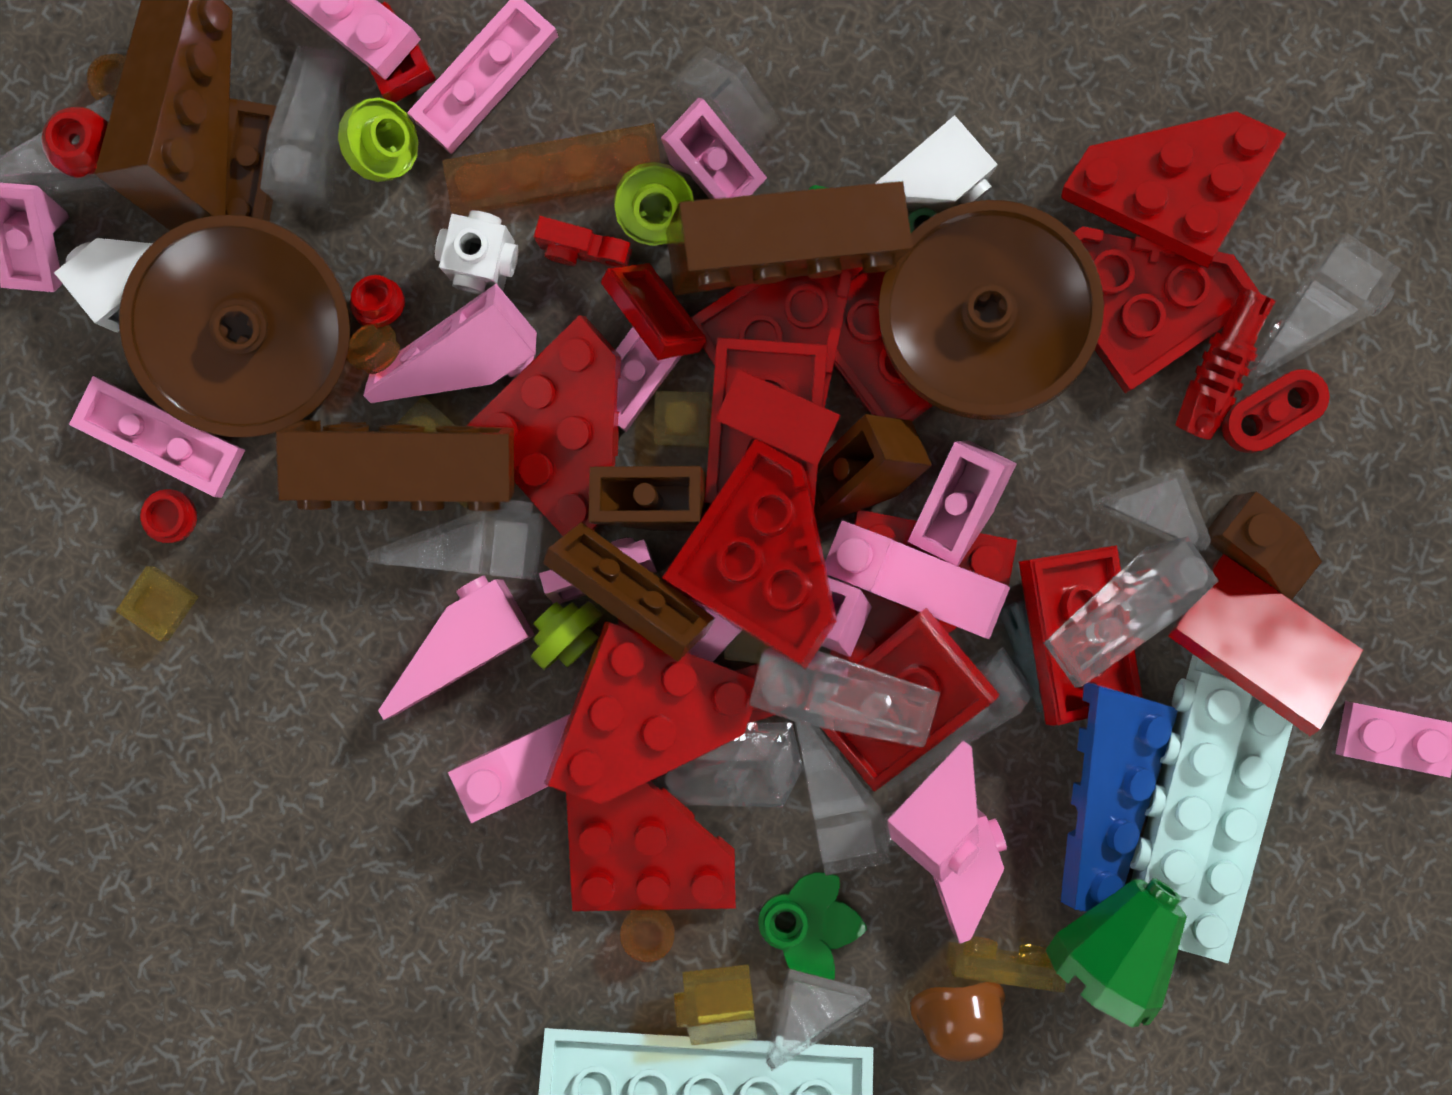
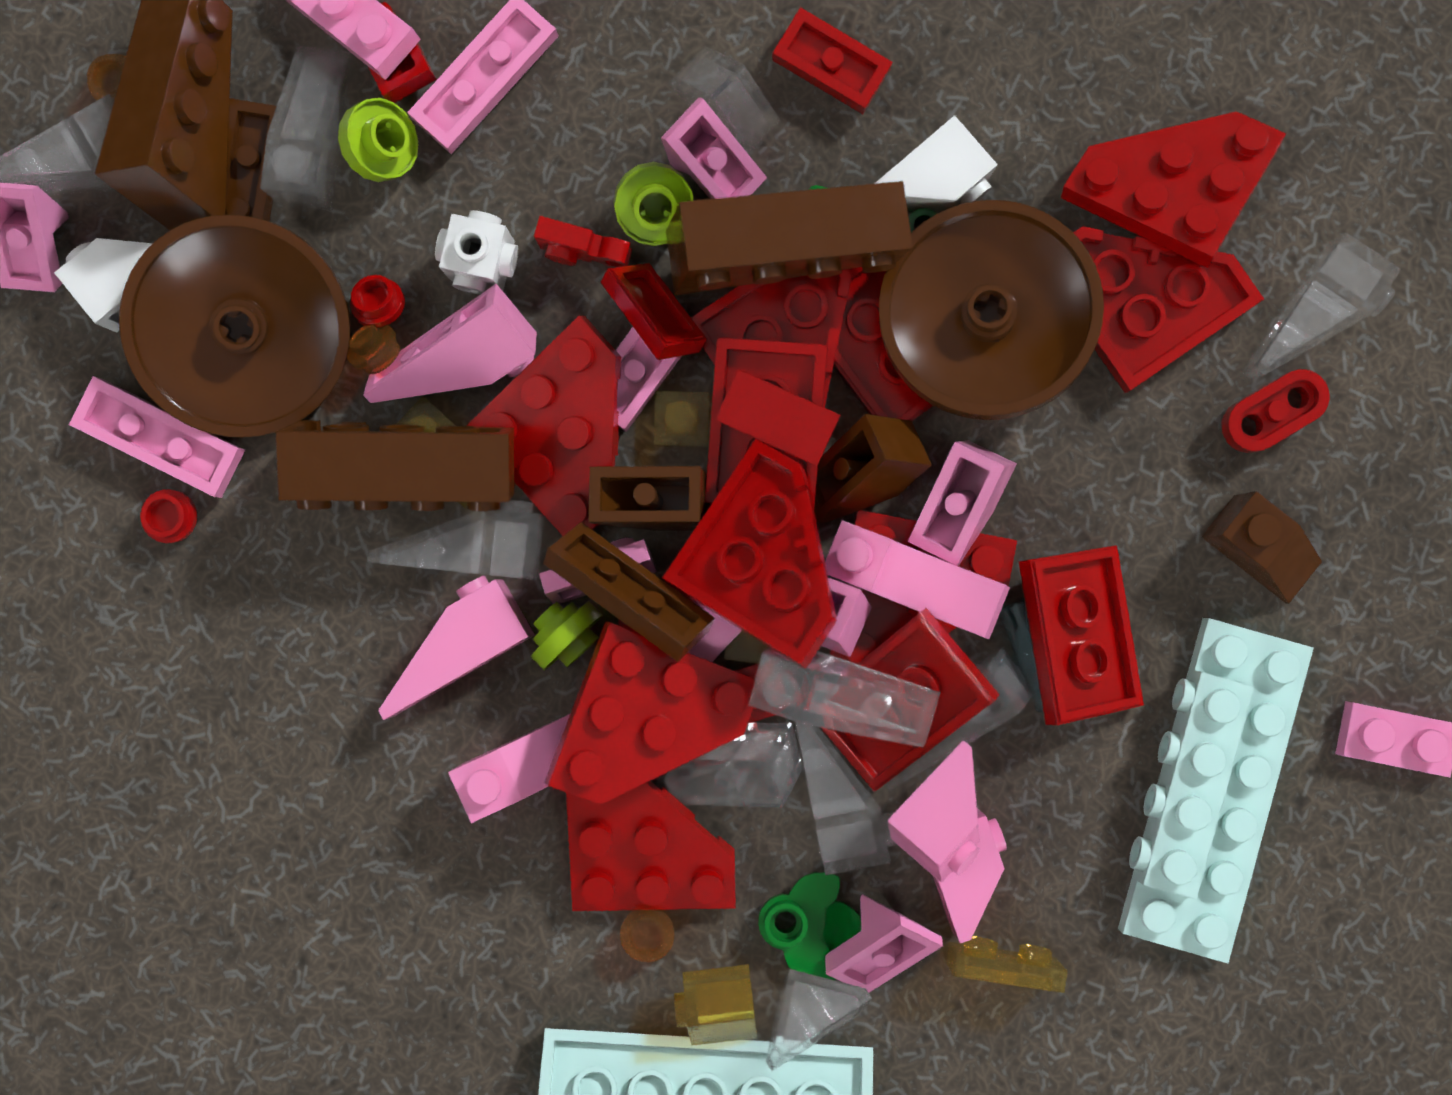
(61, 130): red plate -> none
(157, 603): clear yellow plate -> none
(547, 169): clear orange plate -> none
(831, 60): none -> red plate
(882, 948): none -> bright pink slope
(961, 1021): dark orange helmet -> none
(1117, 783): blue wing -> none
(1124, 950): green cone -> none
(1131, 609): clear slope -> none
(1159, 507): clear slope -> none
(1223, 366): red hinge -> none
(1268, 646): tile -> none

